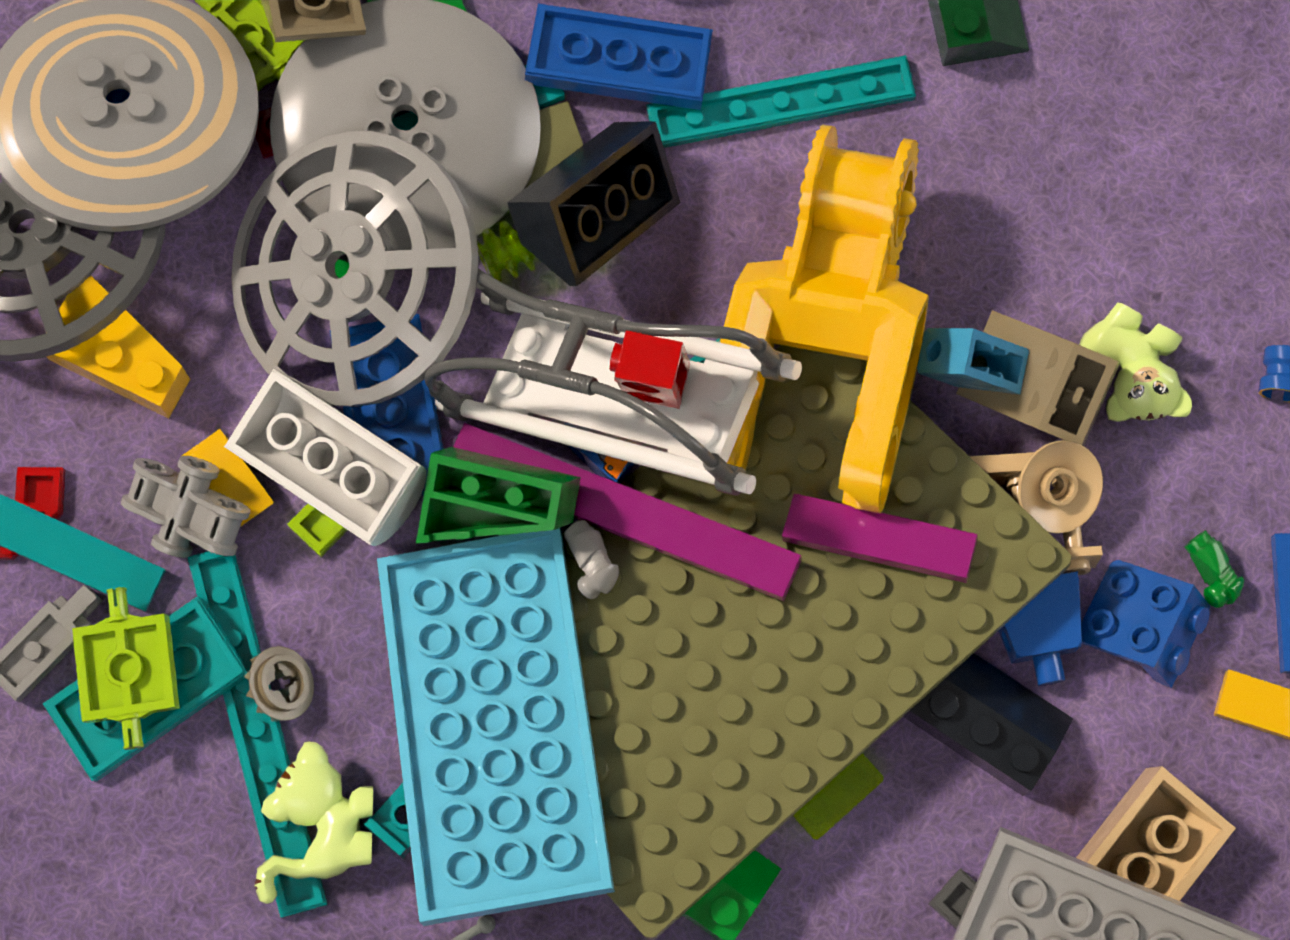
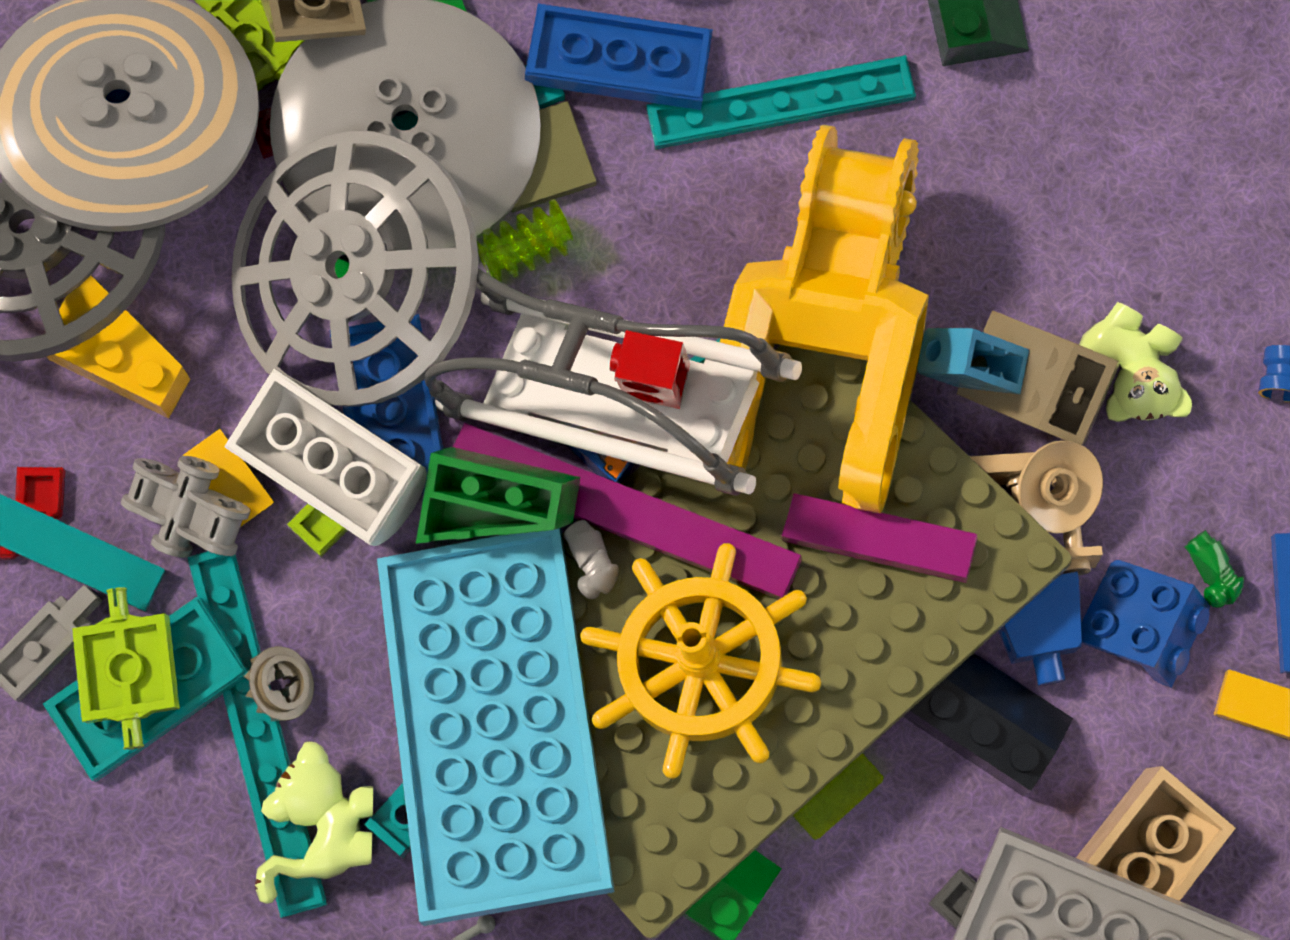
(596, 200): black slope -> none
(699, 659): none -> yellow piece

